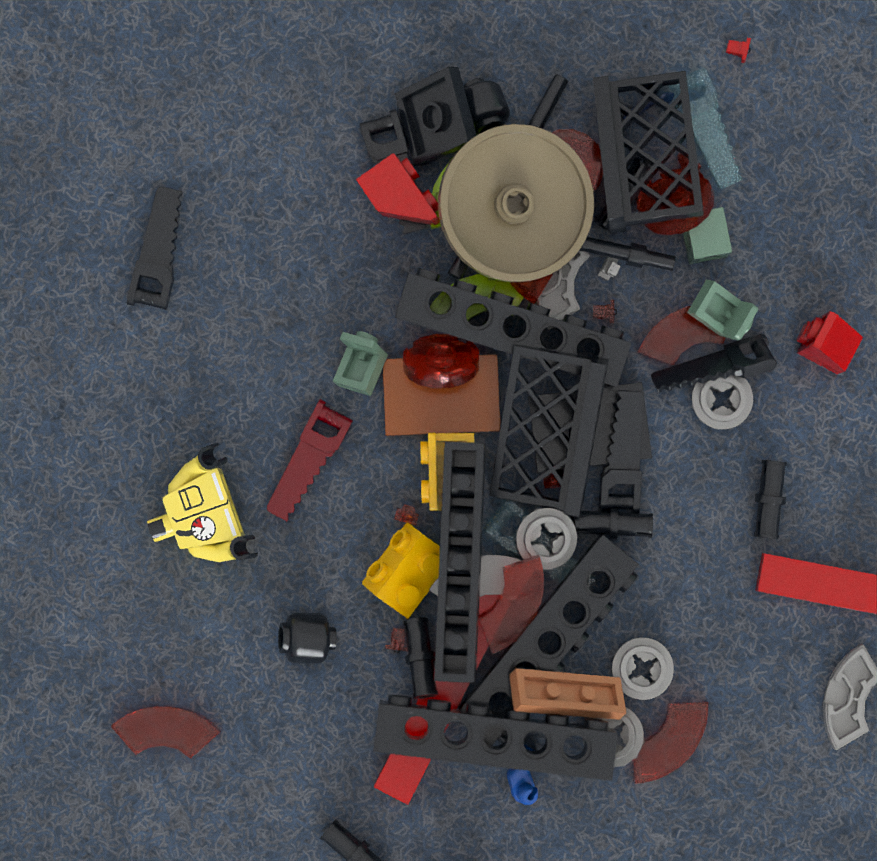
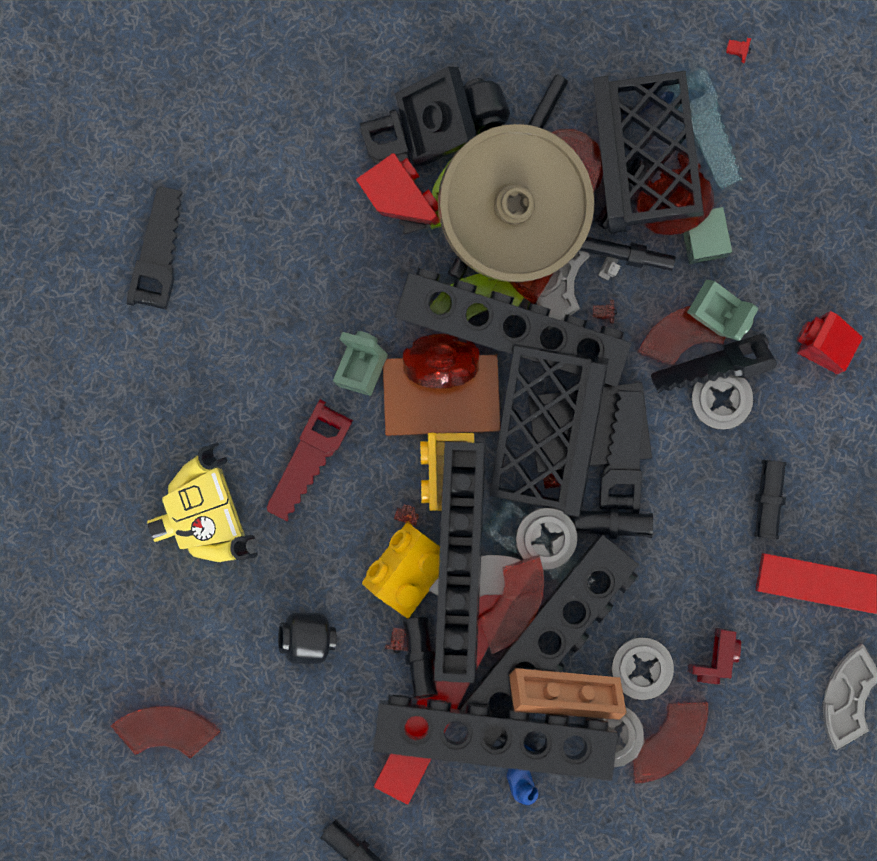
(725, 652): none -> dark red bracket

